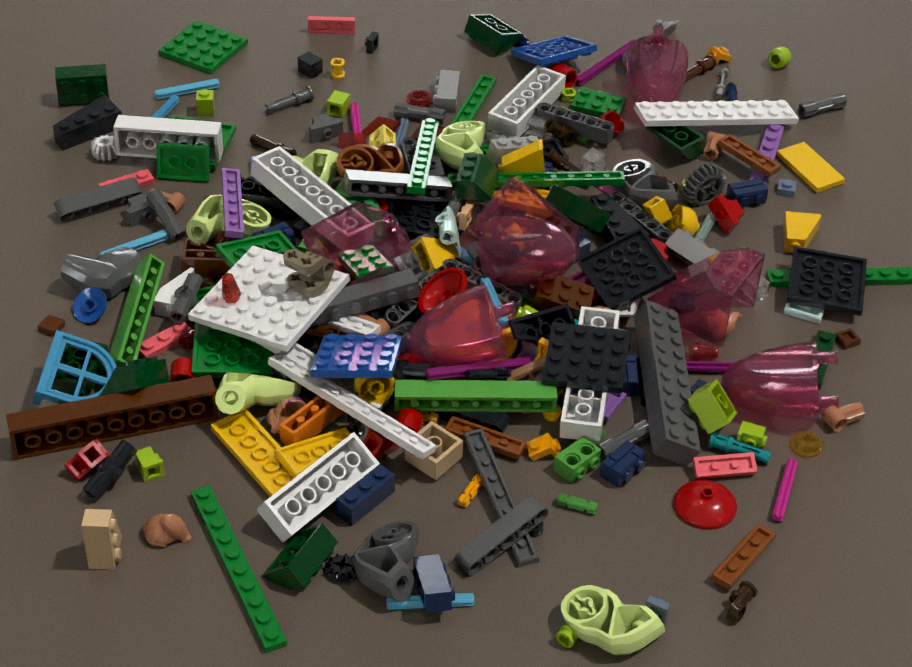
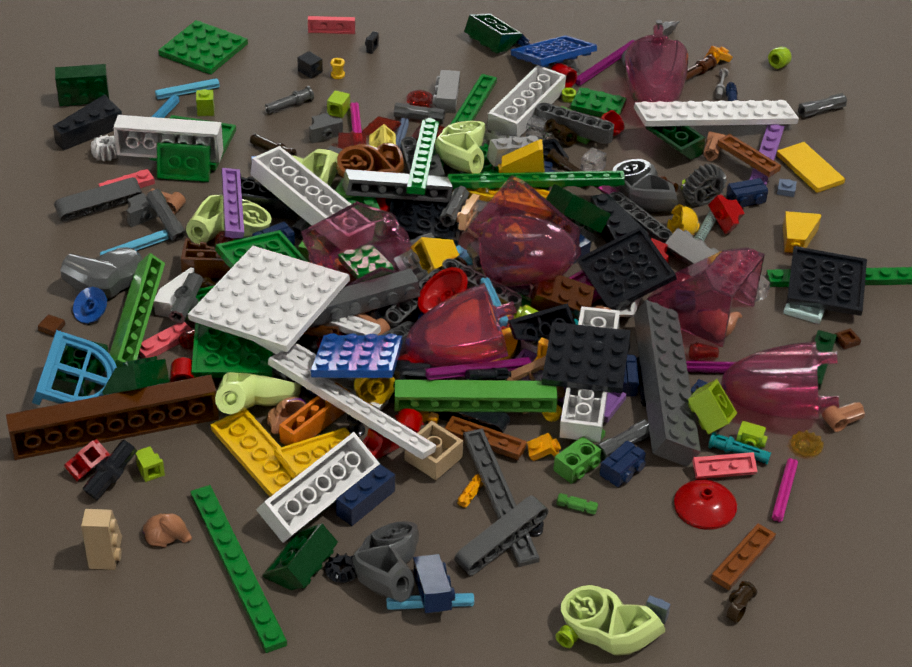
(230, 289): clear red cone -> none
(307, 264): dark tan piece -> none
(448, 229): light aqua panel -> none
(476, 178): dark green slope -> none
(658, 209): yellow brick -> none

